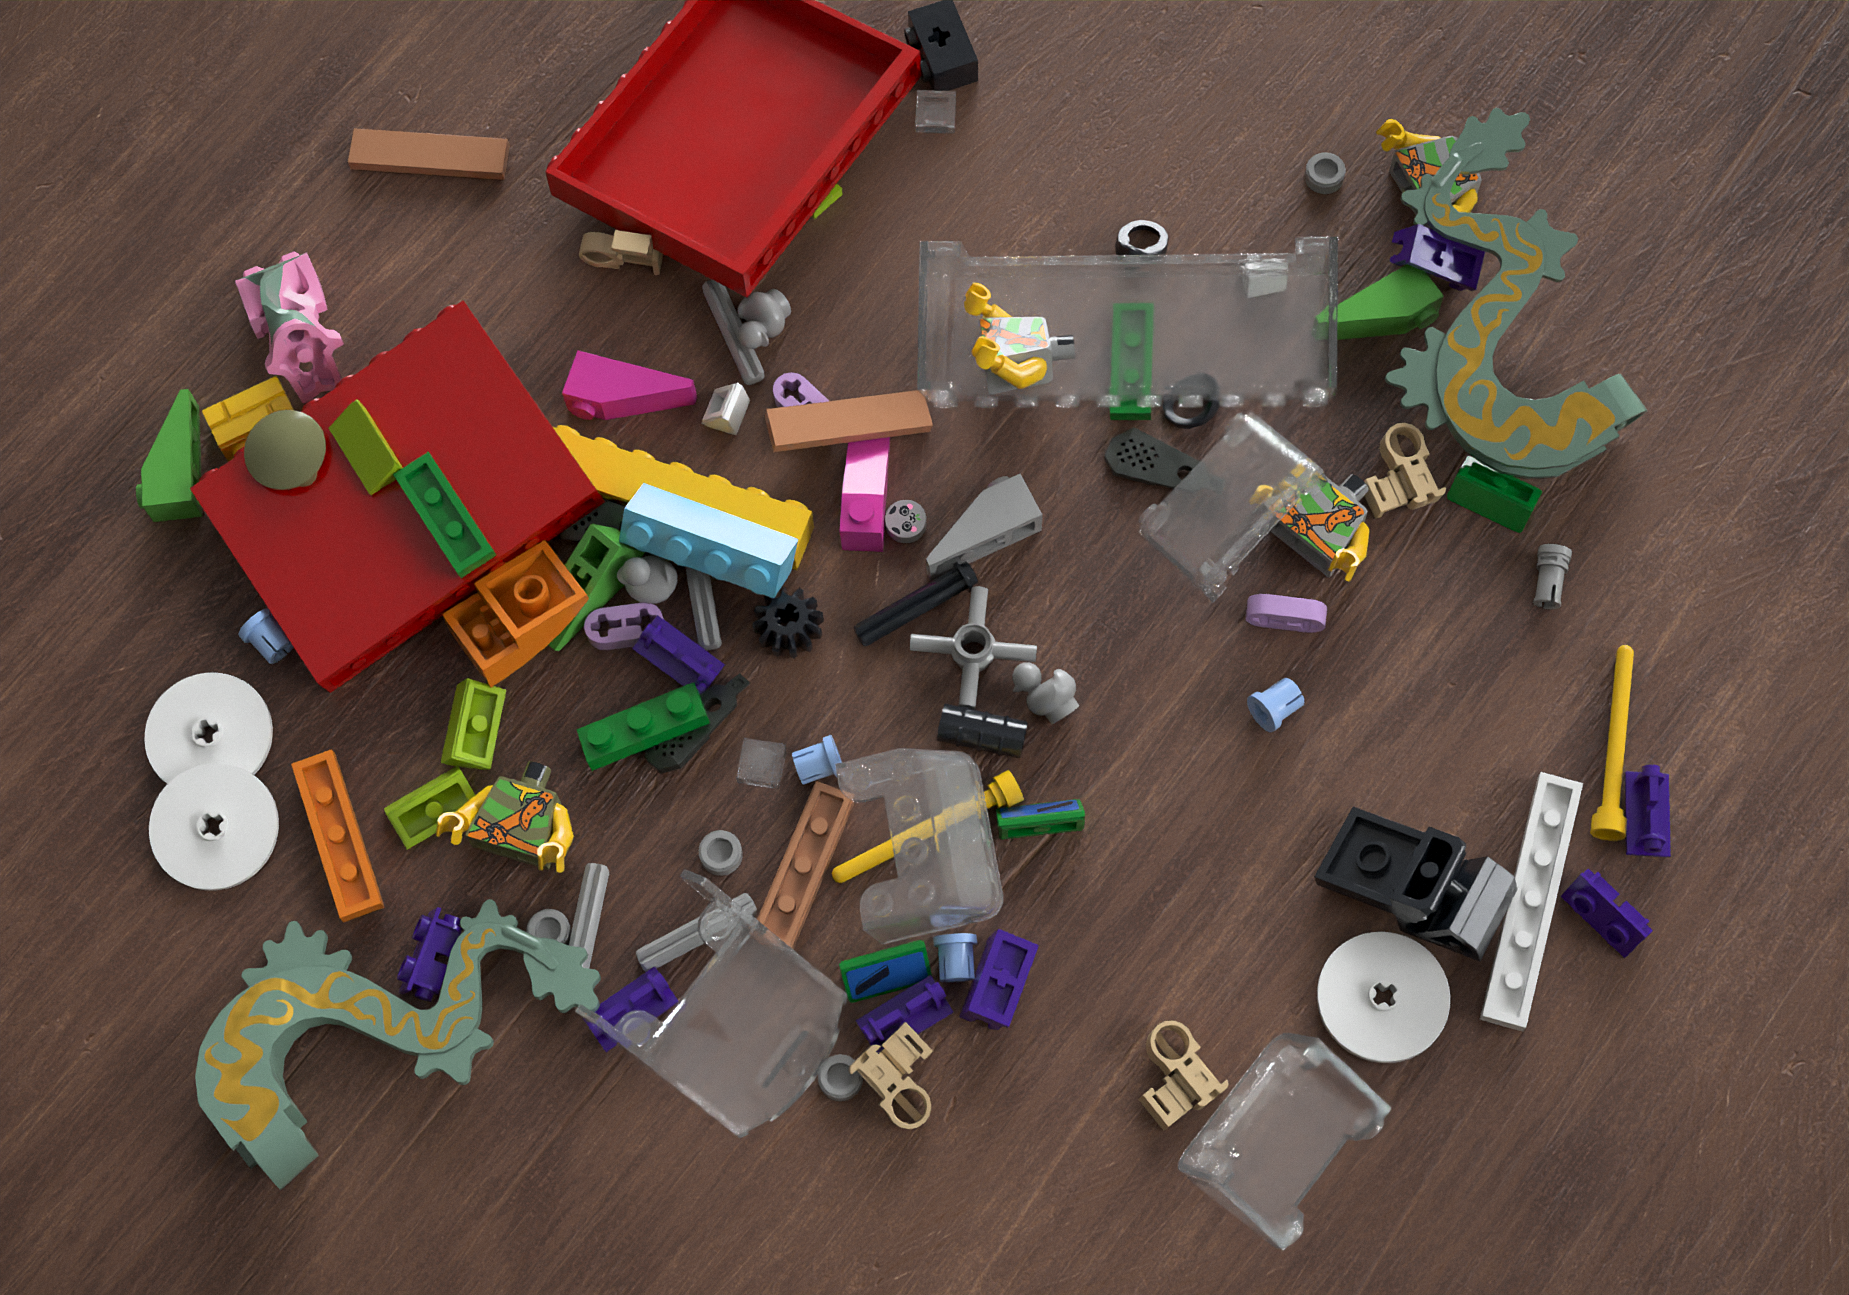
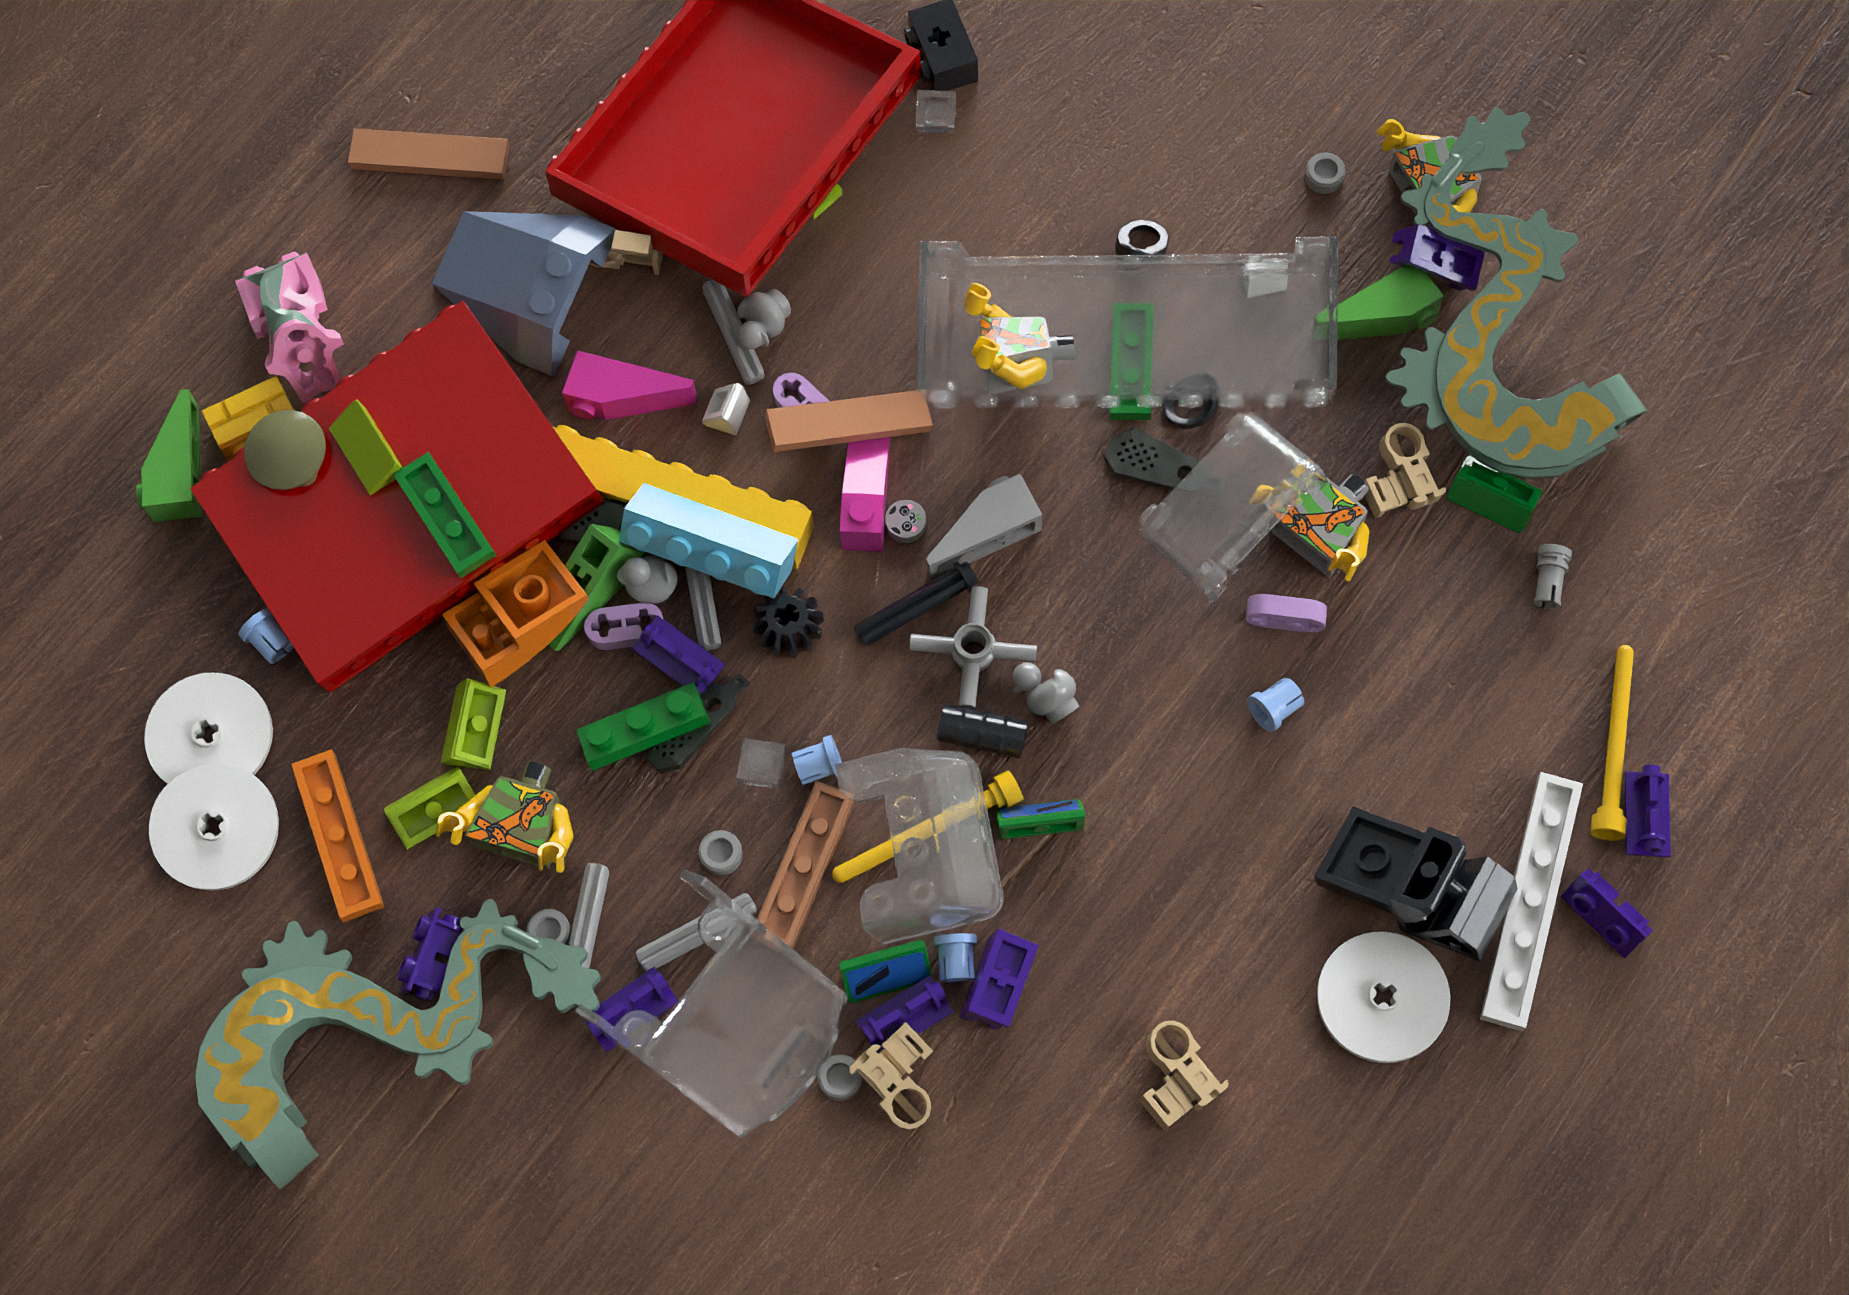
(522, 277): none -> sand blue wedge
(1281, 1134): clear windscreen -> none

